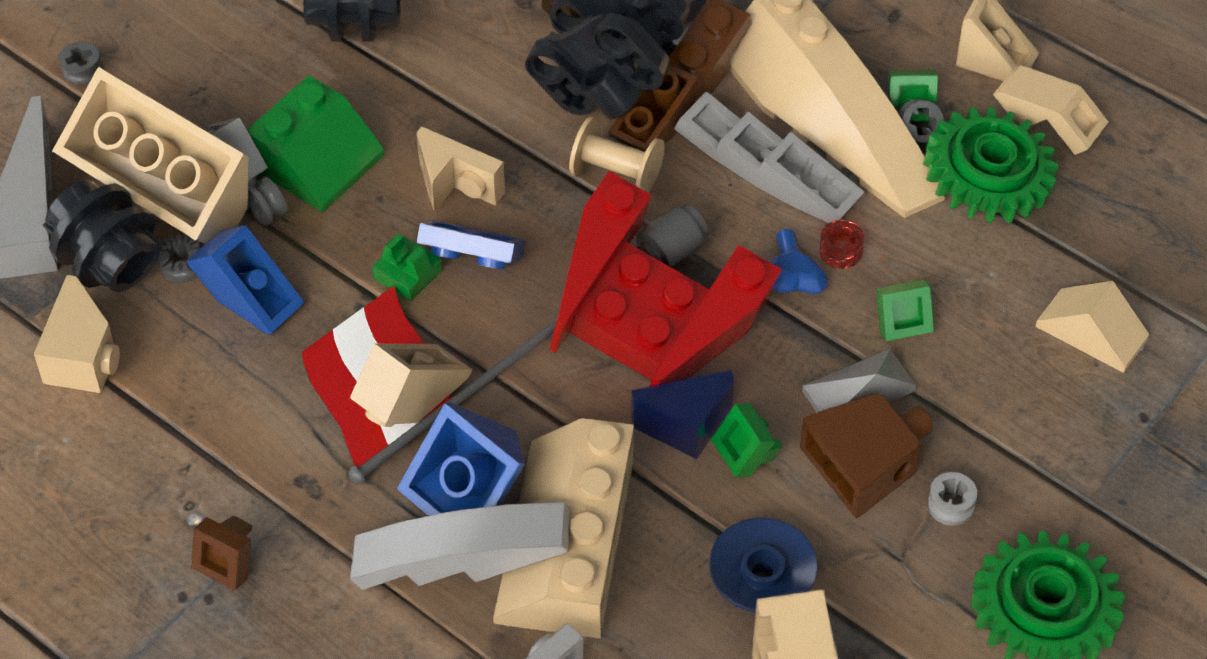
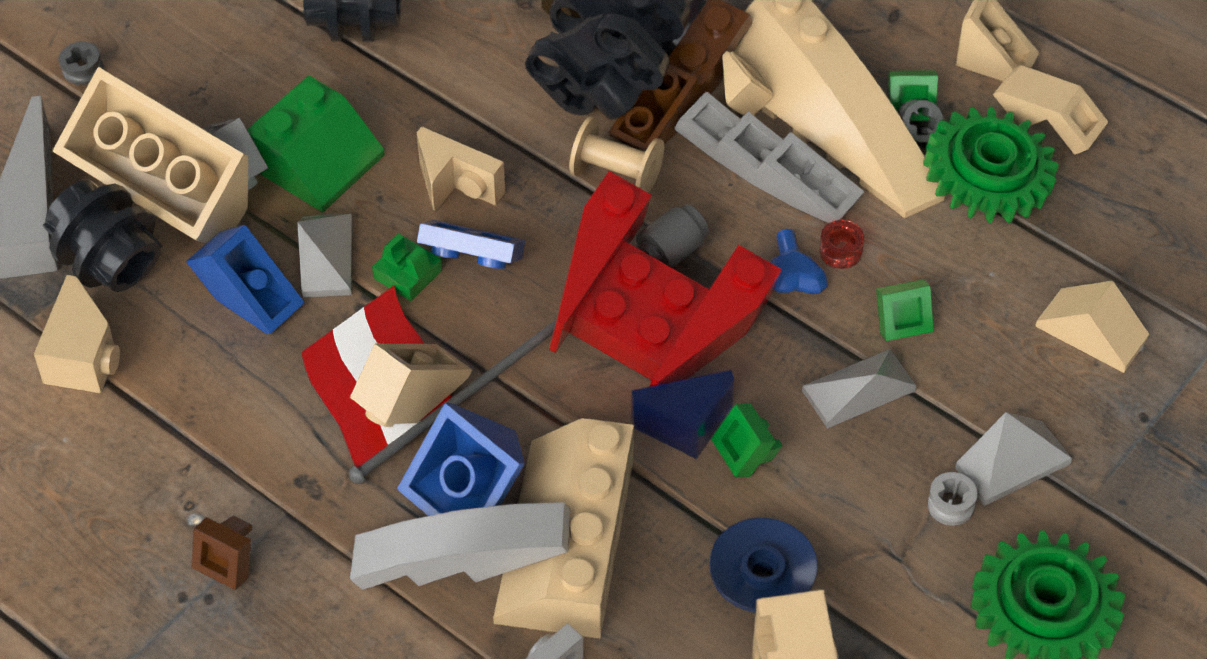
(179, 248): dark grey bush -> none
(266, 201): dark grey bush -> none
(325, 254): none -> light grey slope
(743, 85): none -> tan slope
(865, 448): reddish brown torso -> none
(1011, 457): none -> light grey slope

